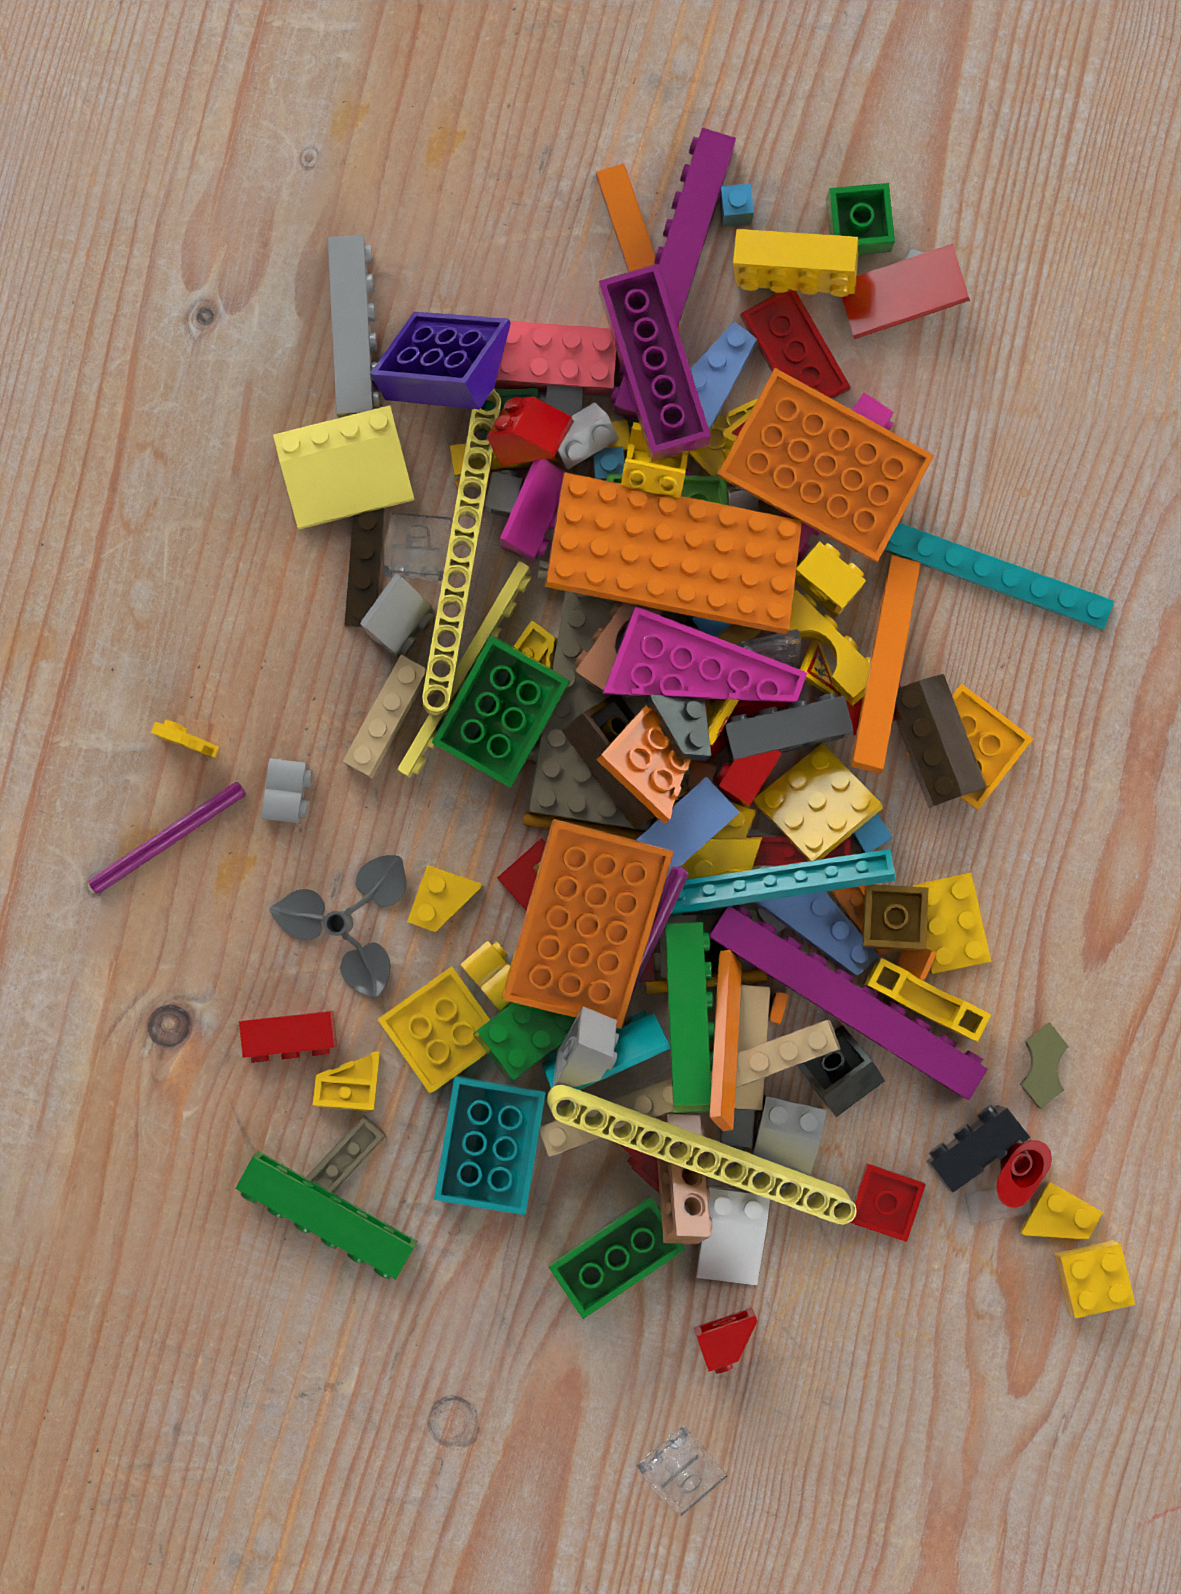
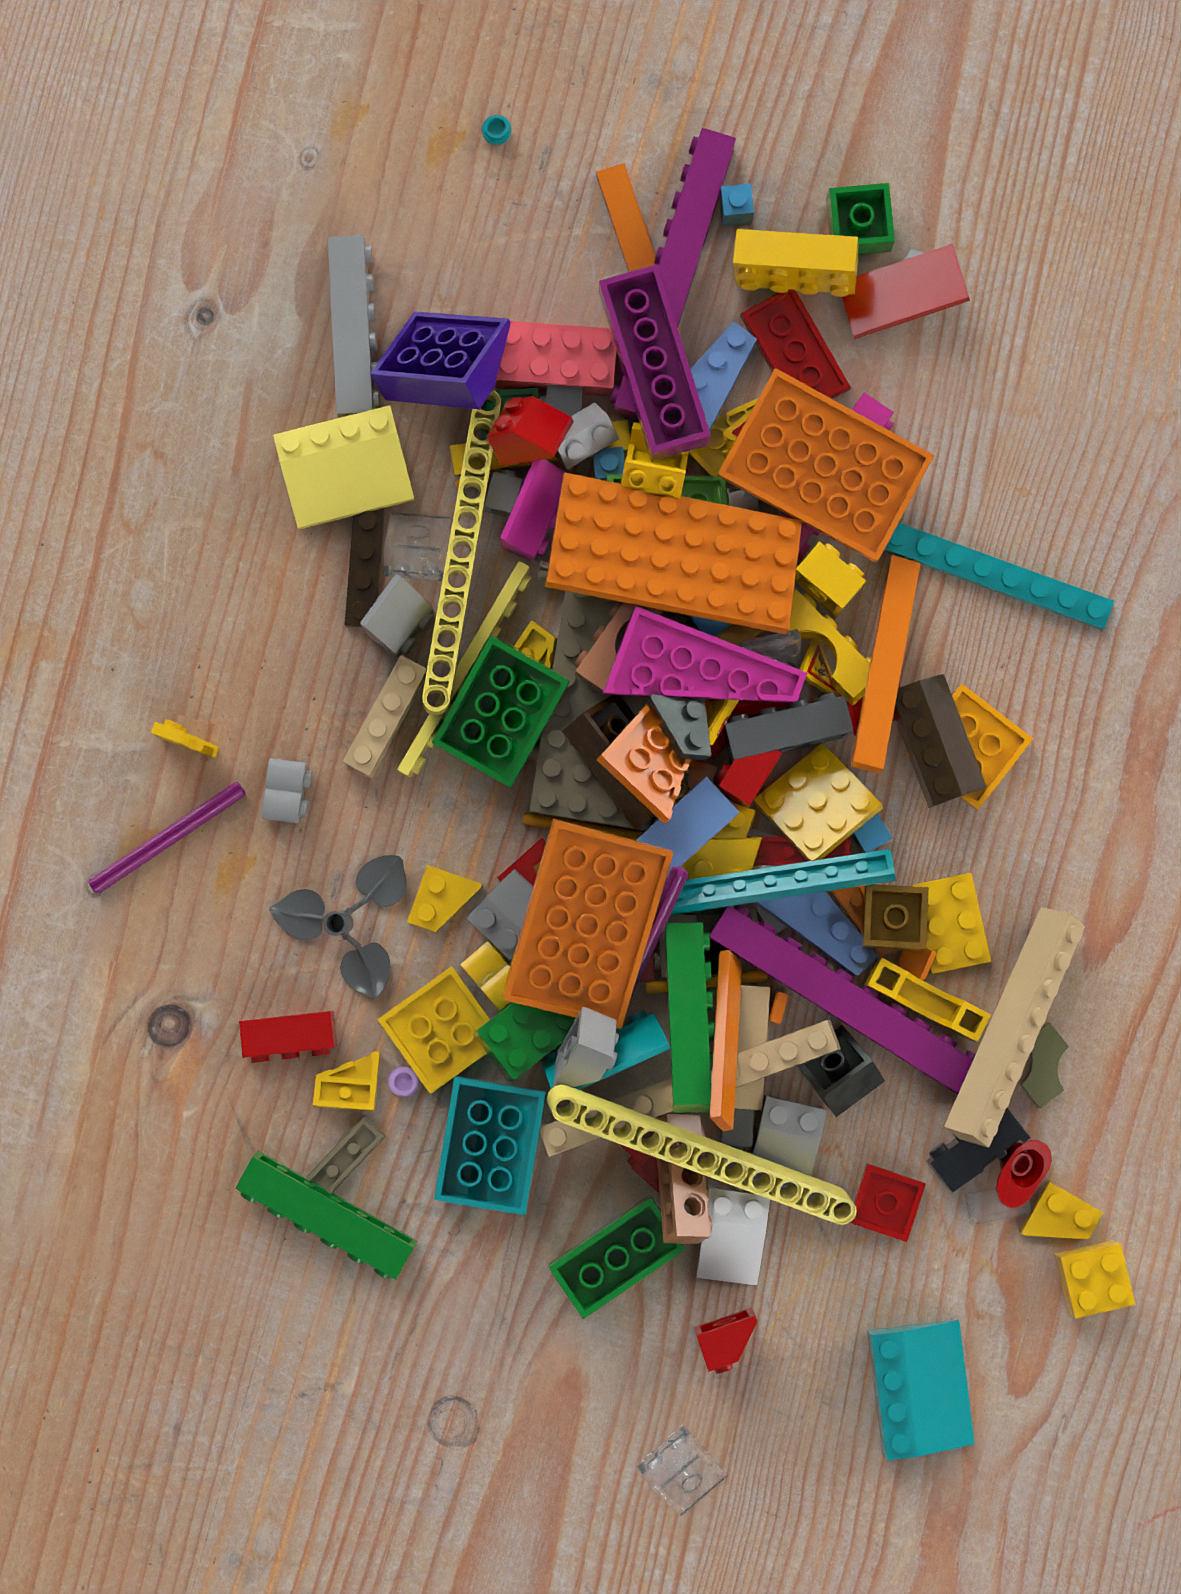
(403, 1081): none -> lavender tile
(496, 130): none -> teal plate
(503, 912): none -> light grey slope
(920, 1389): none -> teal slope
(1014, 1027): none -> tan brick

